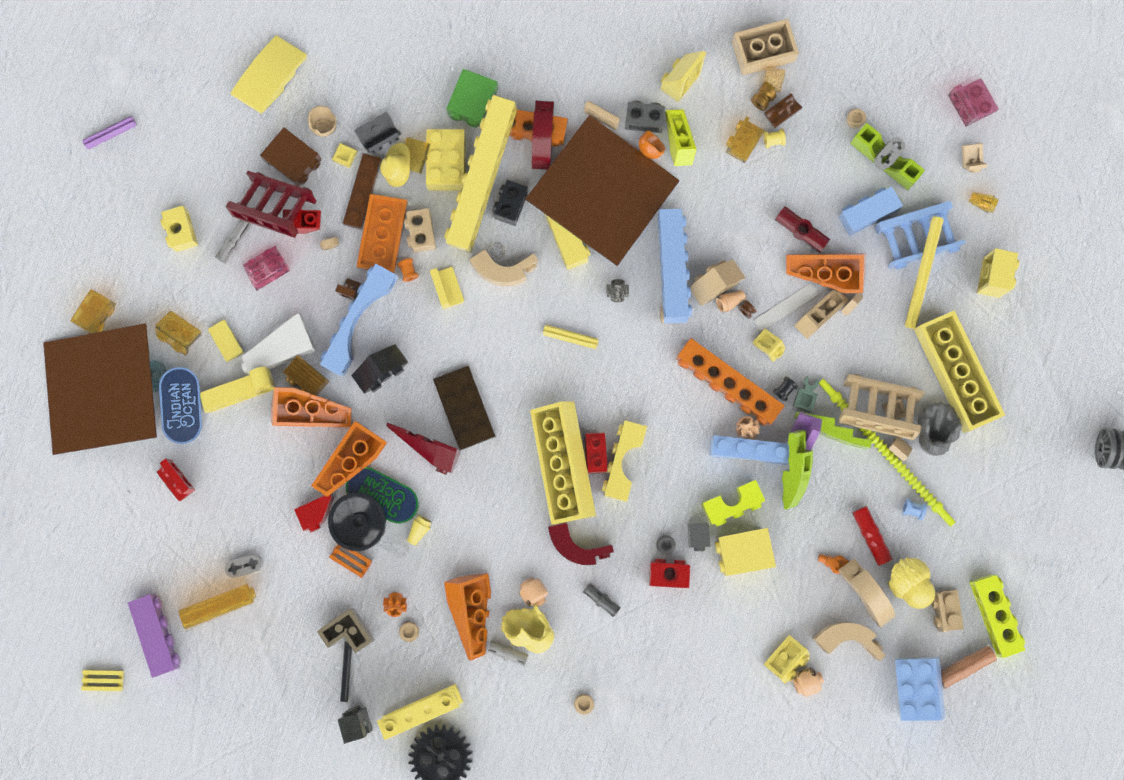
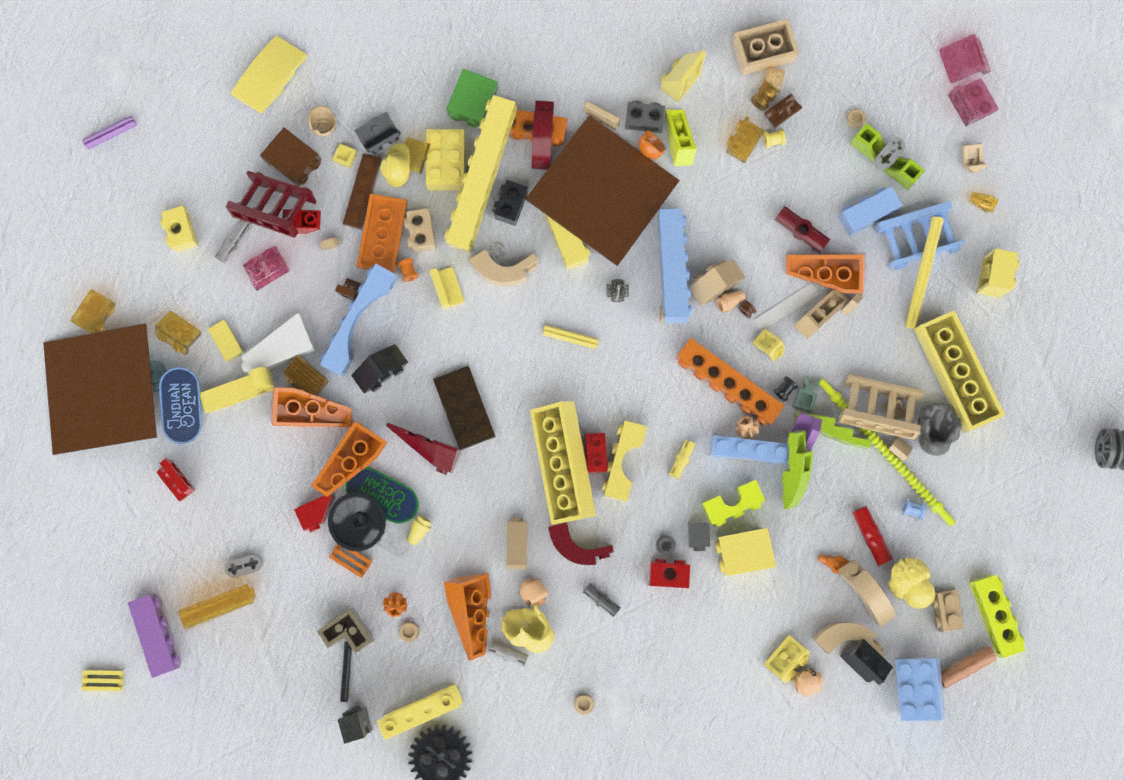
(516, 544): none -> tan slope
(682, 459): none -> light yellow pin
(867, 662): none -> black bracket
(964, 58): none -> clear pink bracket

